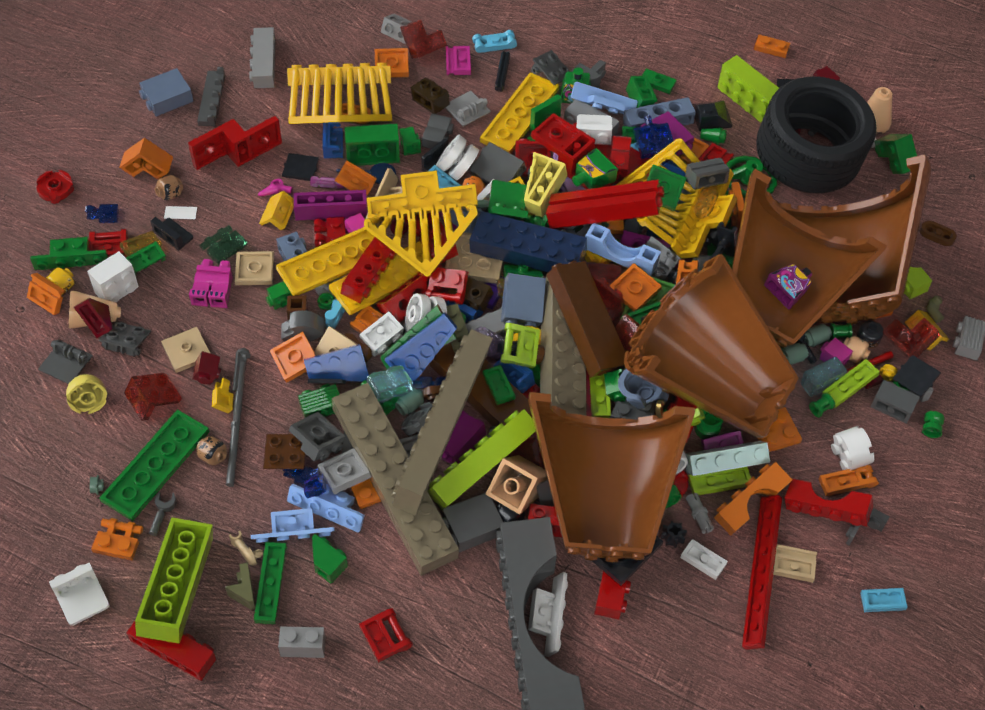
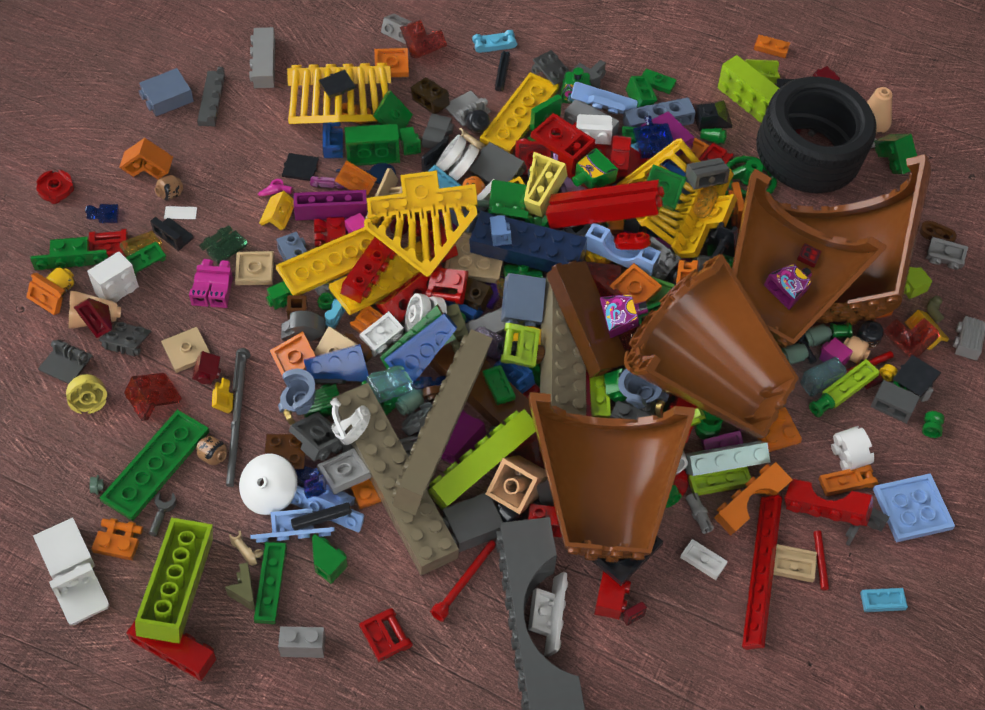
(63, 548): none -> white brick
(235, 142): red bracket -> none
(278, 485): none -> white dish
(298, 394): none -> sand blue helmet
(321, 516): none -> black axle
(337, 84): none -> black piece
(358, 420): none -> white helmet
(392, 112): none -> green plate
(440, 610): none -> red piece
(458, 60): dark pink plate -> none
(471, 139): none -> tan piece
(477, 121): none -> black head
(500, 231): none -> medium blue brick
(621, 313): none -> torso
(632, 241): none -> red plate
(634, 613): none -> dark red tile
(673, 534): black gear -> none
(767, 68): none -> lime bracket
(809, 255): none -> dark red tile
(823, 578): none -> red bar
(913, 507): none -> light blue plate
(947, 253): none -> light grey bracket

